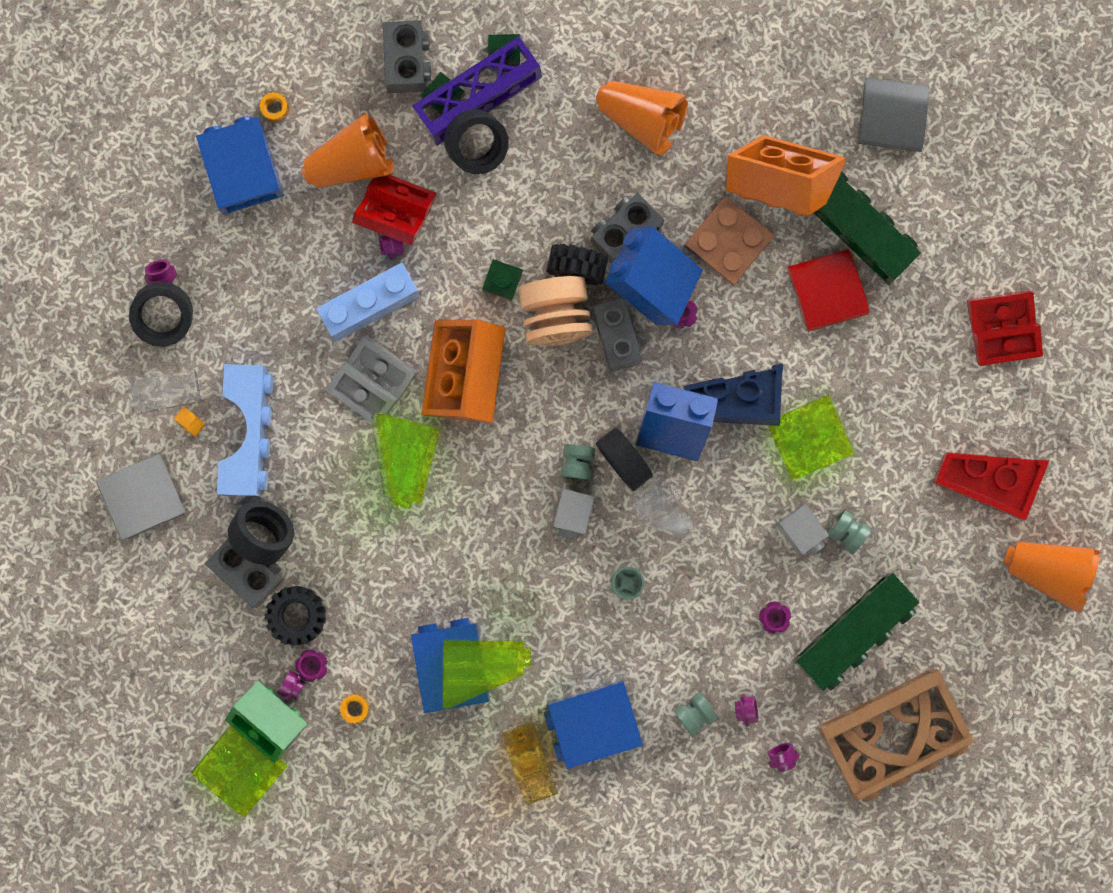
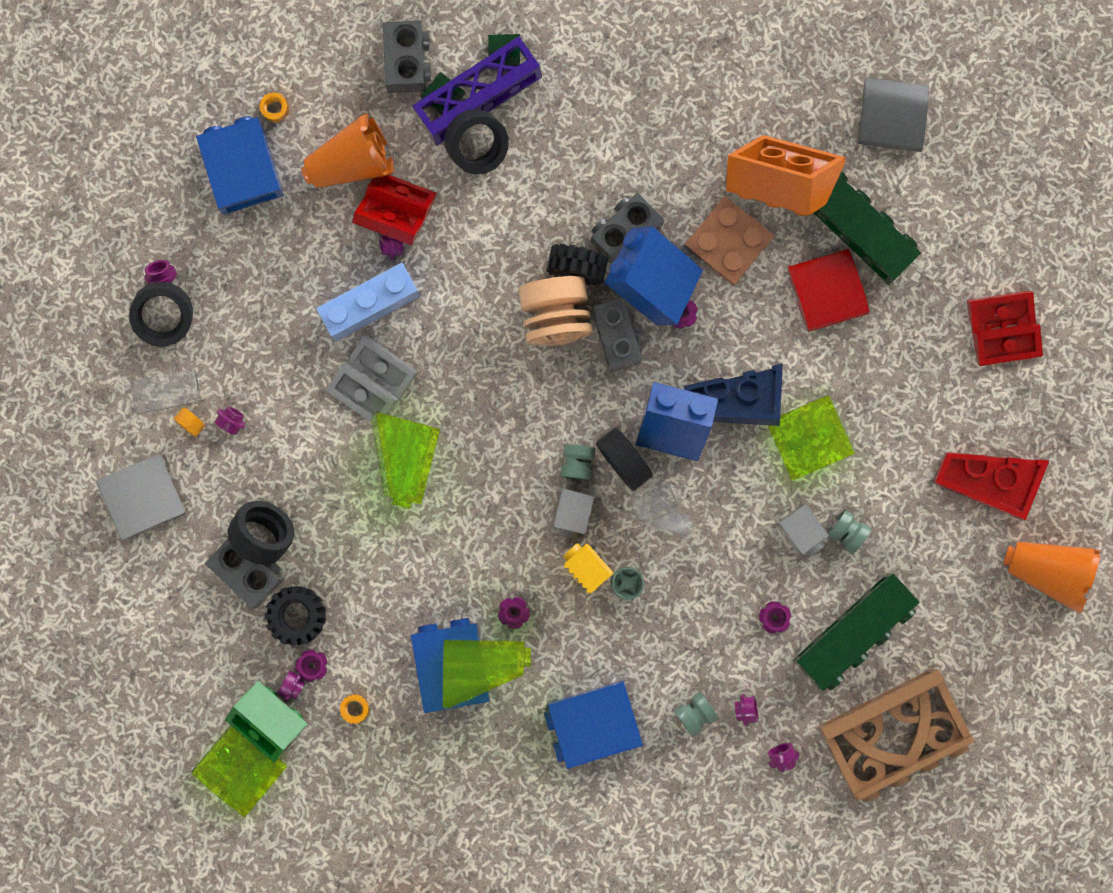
(230, 420): none -> magenta plate
(243, 471): light blue arch -> none
(463, 370): orange slope -> none
(502, 280): dark green plate -> none
(522, 615): none -> magenta plate
(529, 763): clear yellow slope -> none
(586, 567): none -> yellow brick
(644, 112): orange cone -> none

